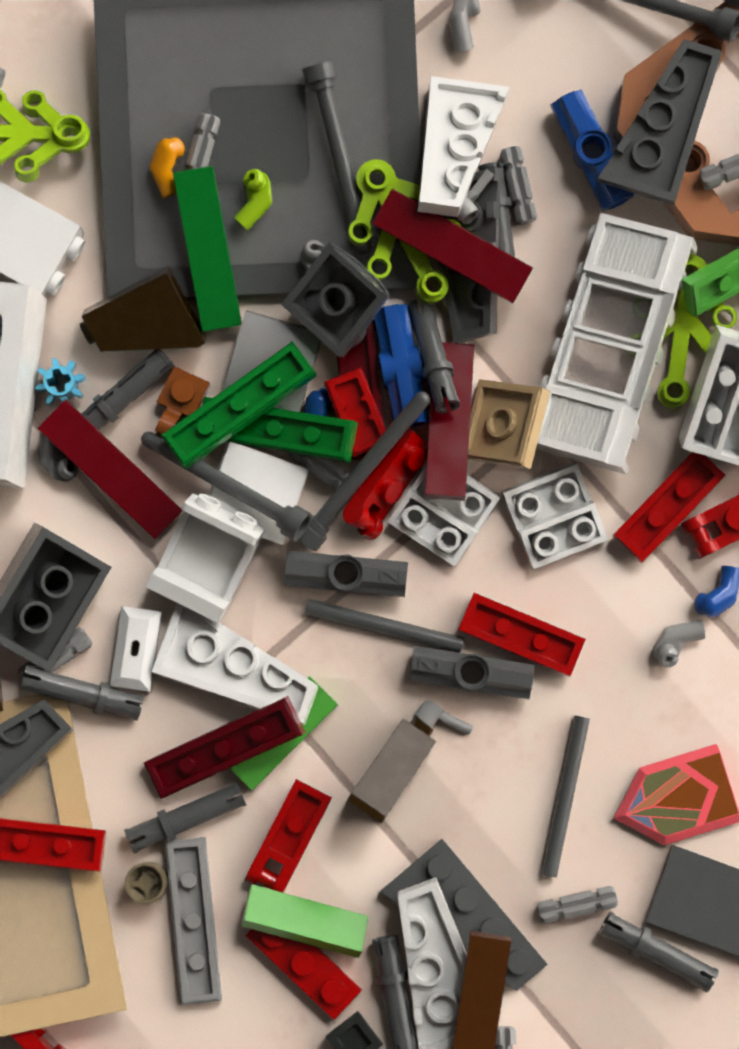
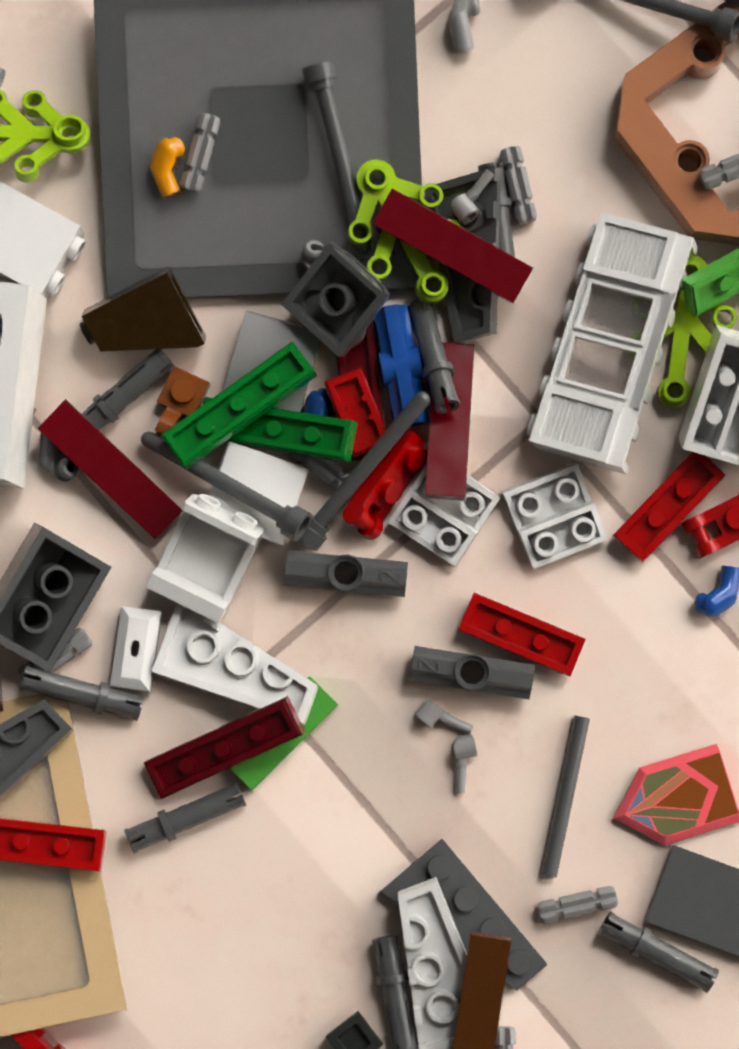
(50, 378): medium azure gear -> none
(140, 883): dark tan wheel -> none
(193, 921): light grey tile -> none
(207, 248): green tile -> none
(258, 198): lime arm -> none
(289, 836): red plate -> none
(304, 921): tile -> none
(309, 970): red plate -> none
(384, 625): dark grey bar -> none
(393, 768): slope -> none
(455, 138): white wing -> none
(463, 748): none -> light grey hand
(506, 423): tan tile -> none
(582, 128): blue piece -> none
(662, 135): dark grey wing -> none
(673, 639): light grey arm -> none

